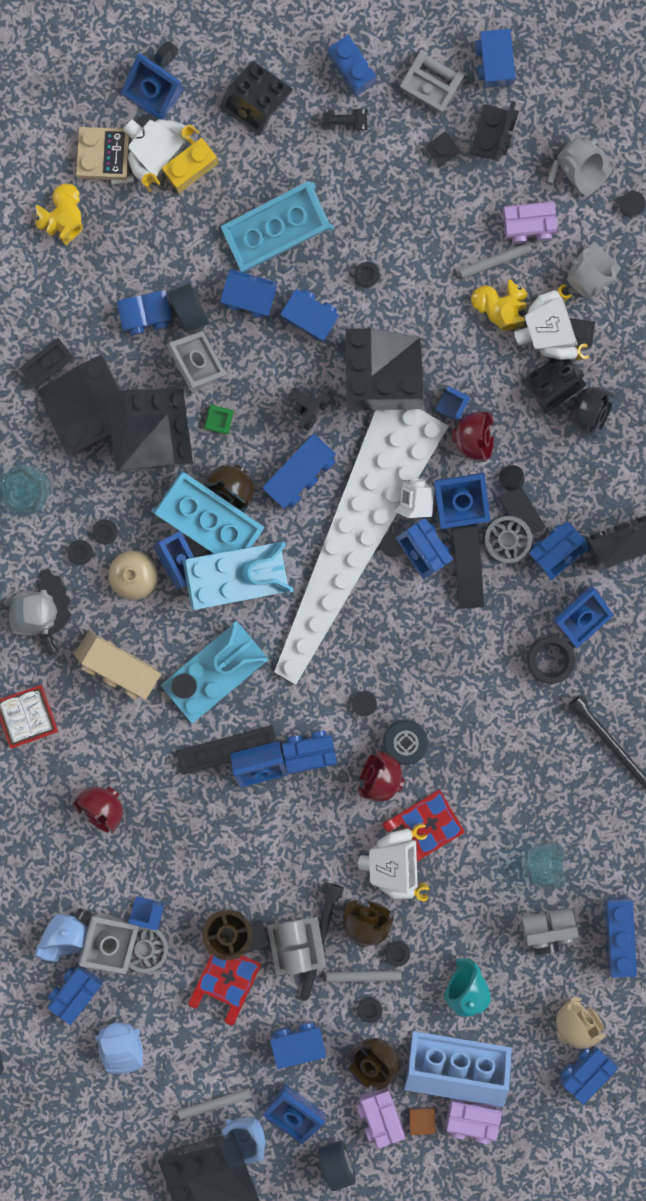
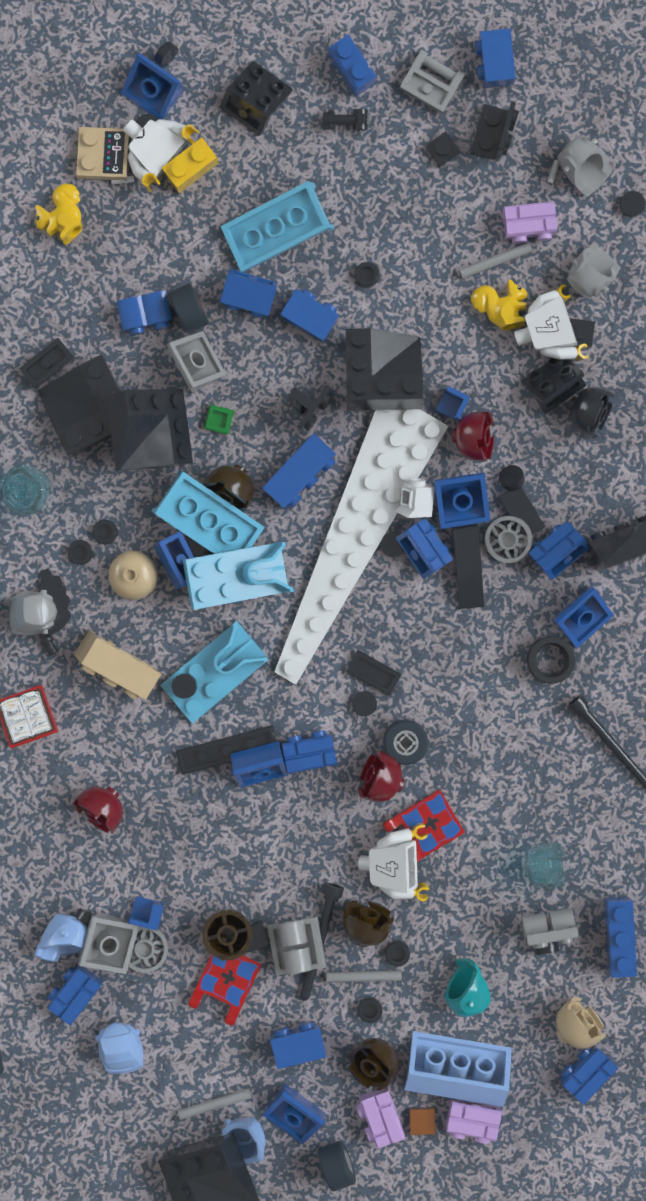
(373, 672): none -> black tile

